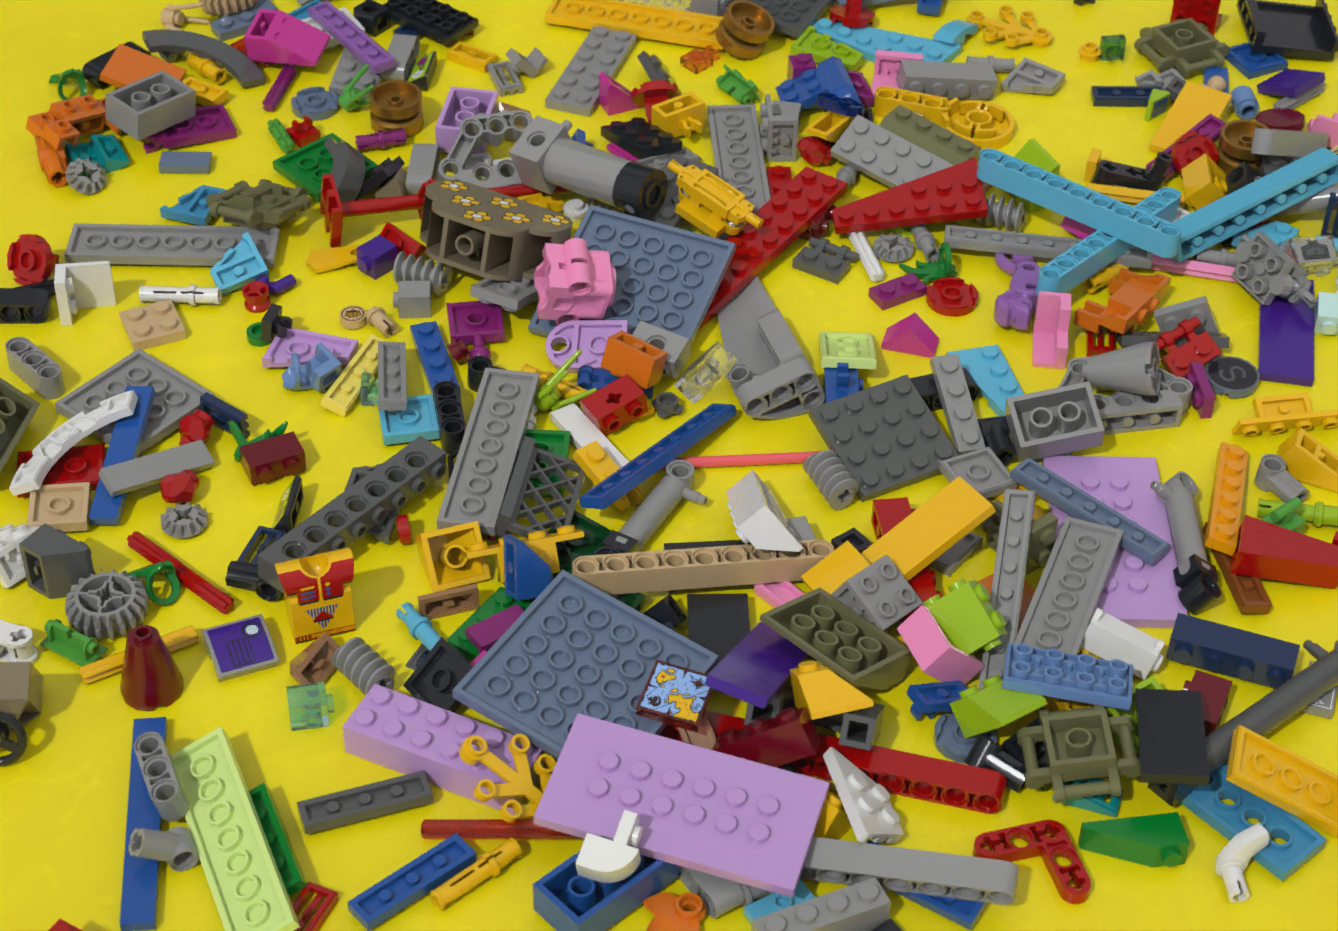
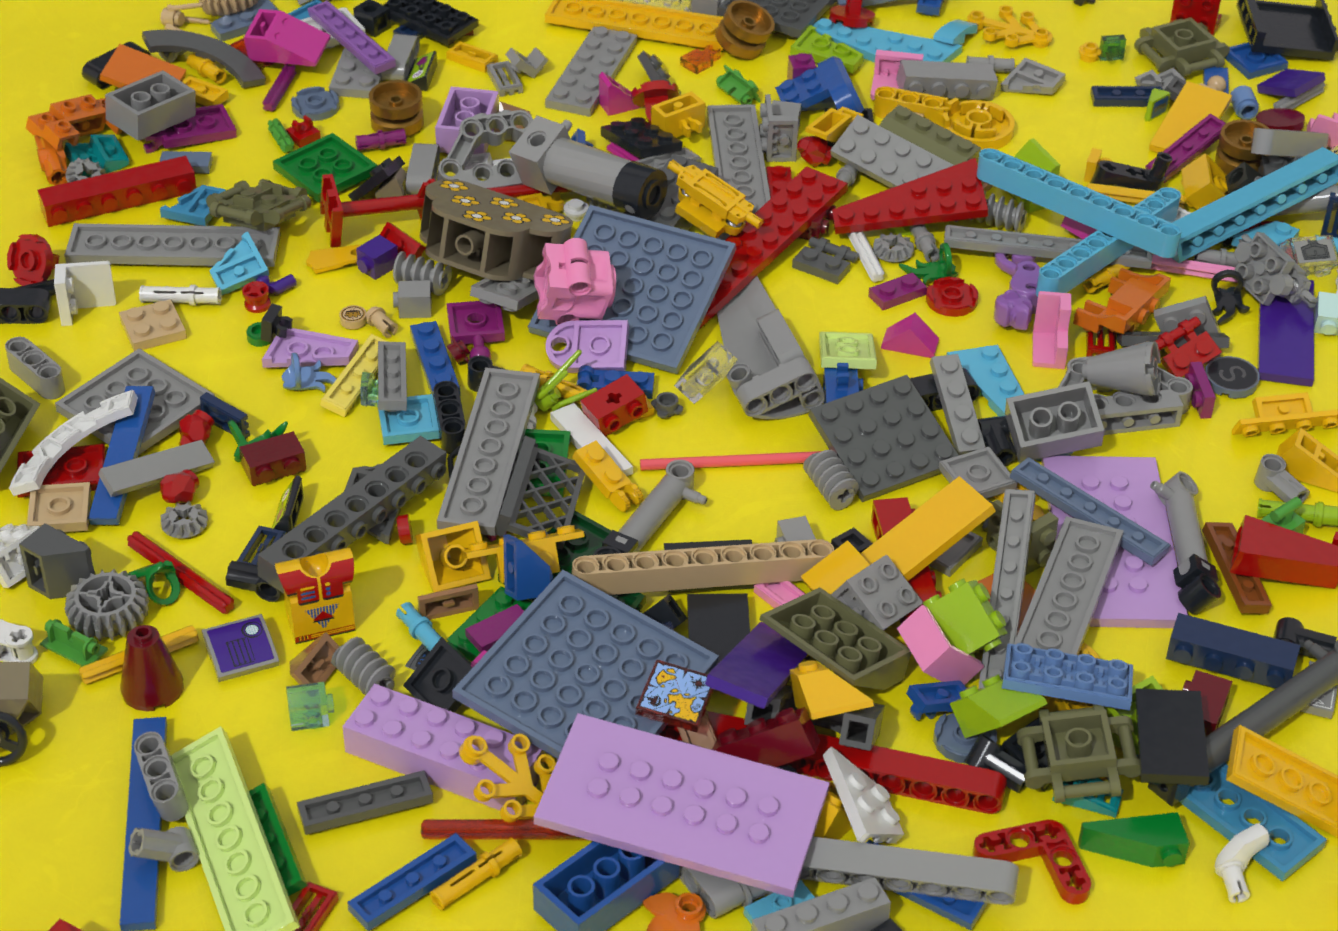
(67, 77): green piece -> none
(116, 191): none -> red brick
(321, 369): medium blue panel -> none
(347, 169): dark grey arch -> none
(352, 96): bright green plant -> none
(608, 859): white brick -> none
(634, 357): orange brick -> none
(657, 456): blue tile -> none
(675, 345): light grey brick -> none
(759, 516): white wedge -> none
(842, 106): clear blue tile -> none
(861, 87): magenta plate -> none
(1118, 640): white brick -> none
(1190, 147): red tile -> none
(1226, 498): light orange plate -> none
(1229, 298): none -> black piece
(1293, 631): none -> black piece

